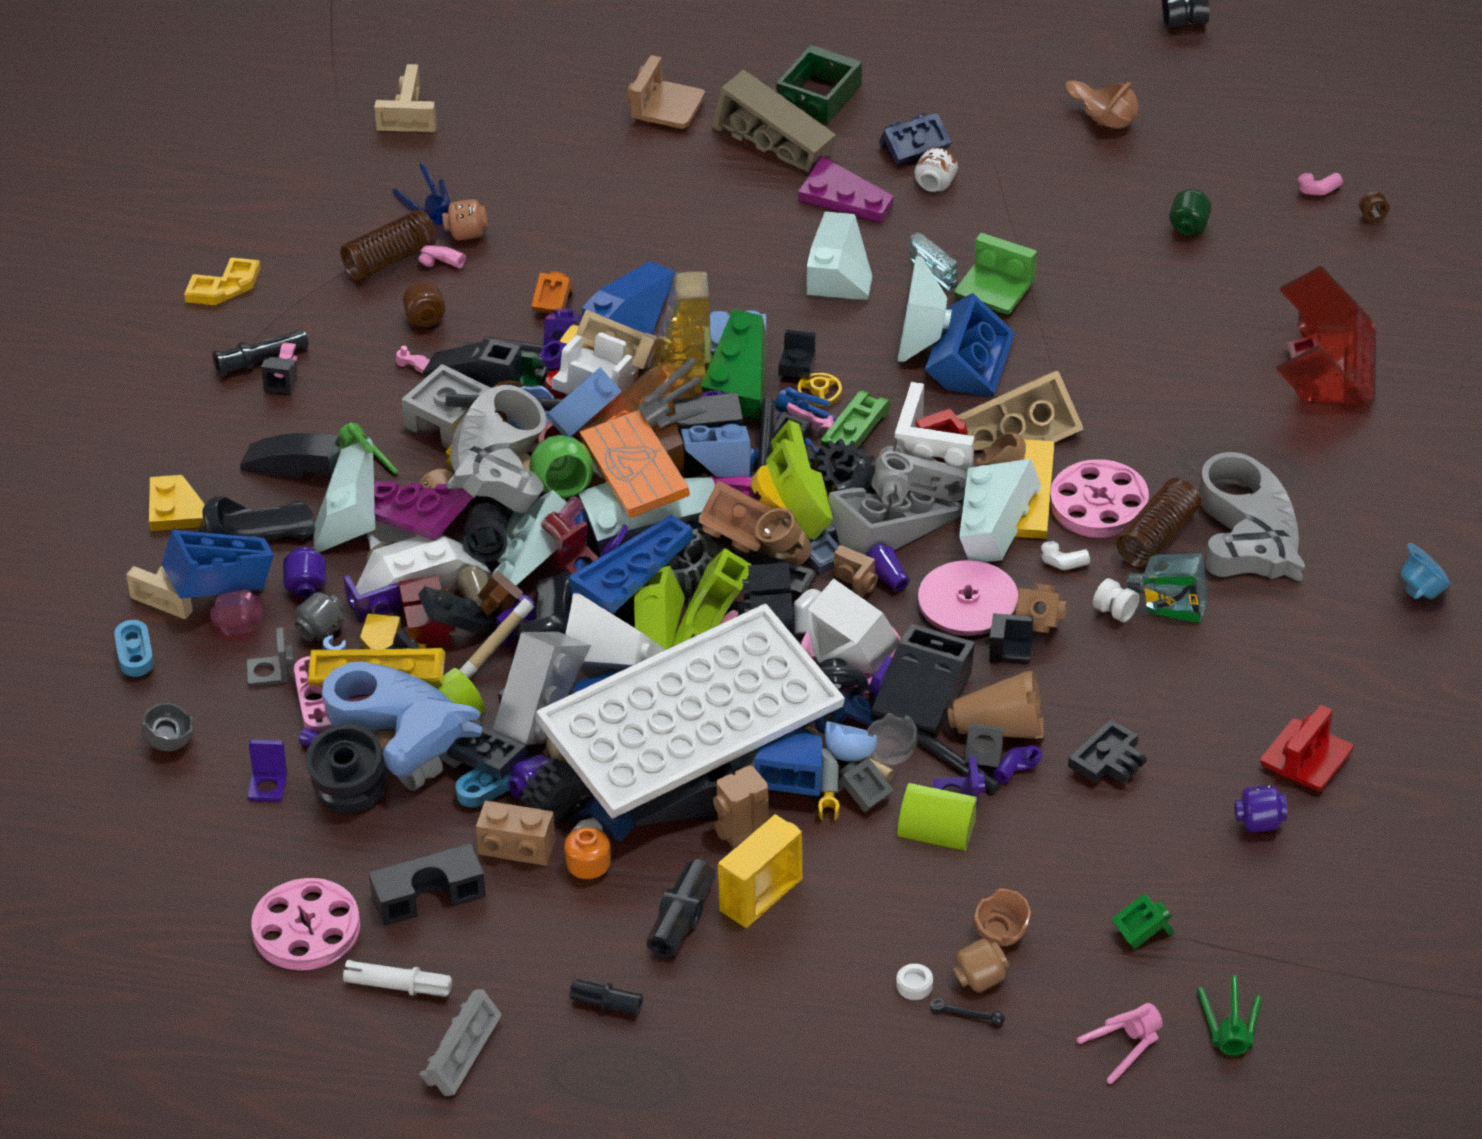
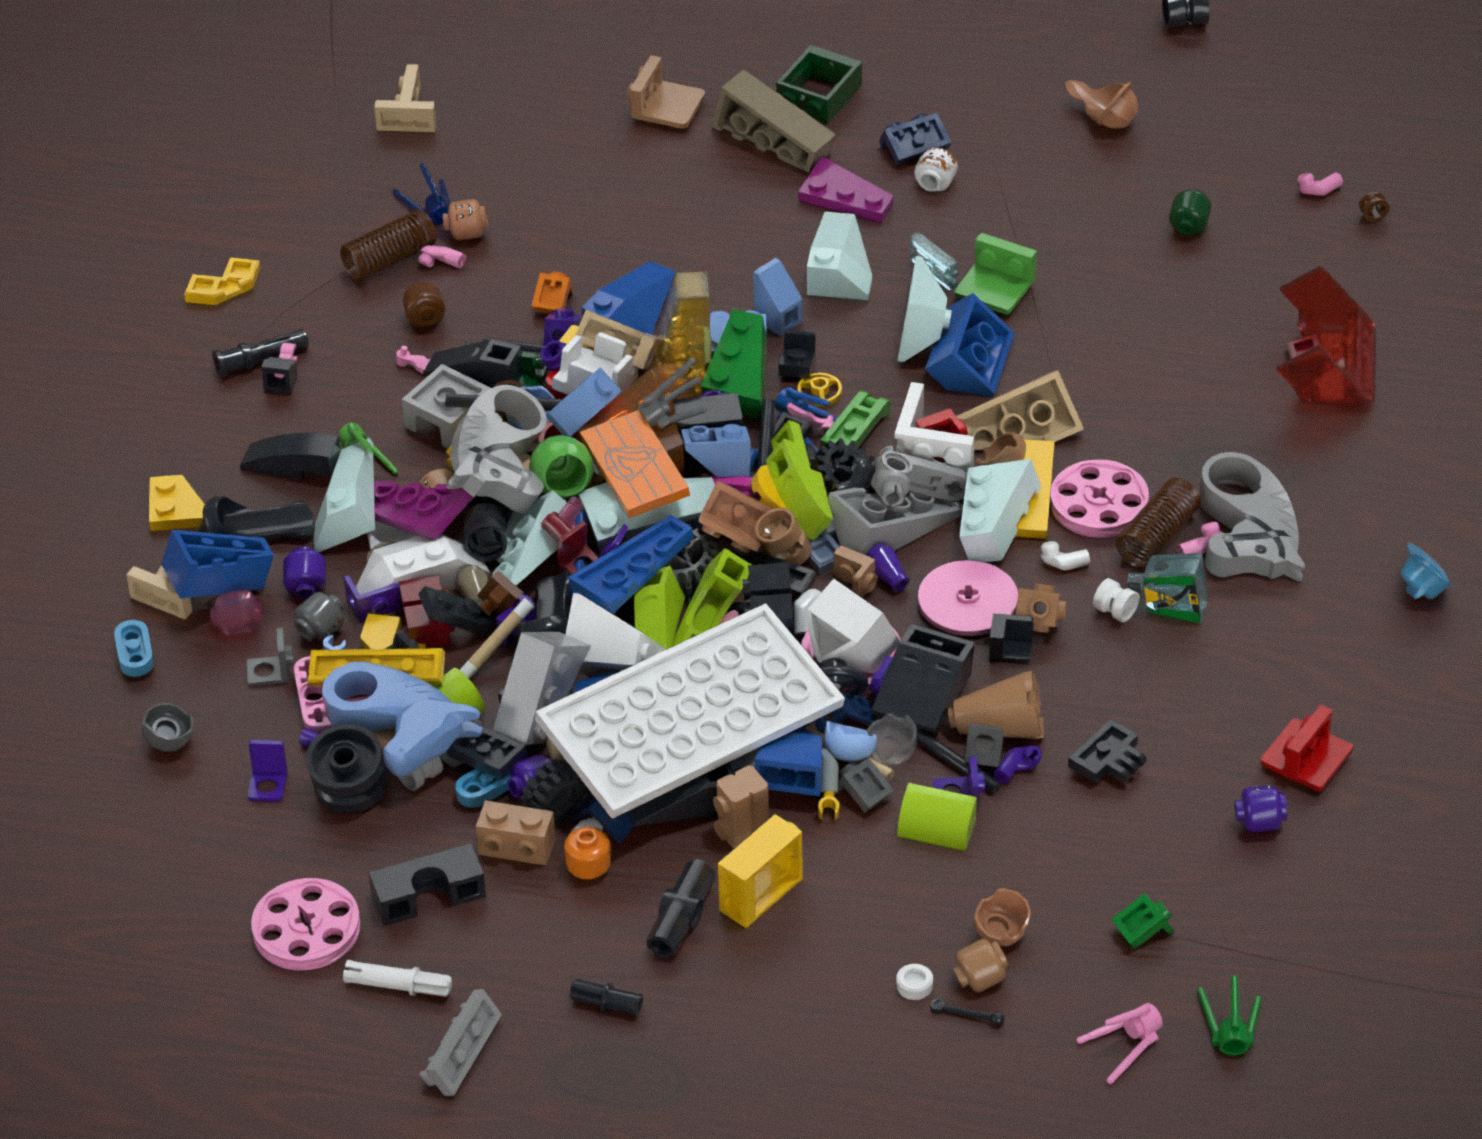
(777, 297): none -> medium blue slope
(1200, 544): none -> bright pink arm

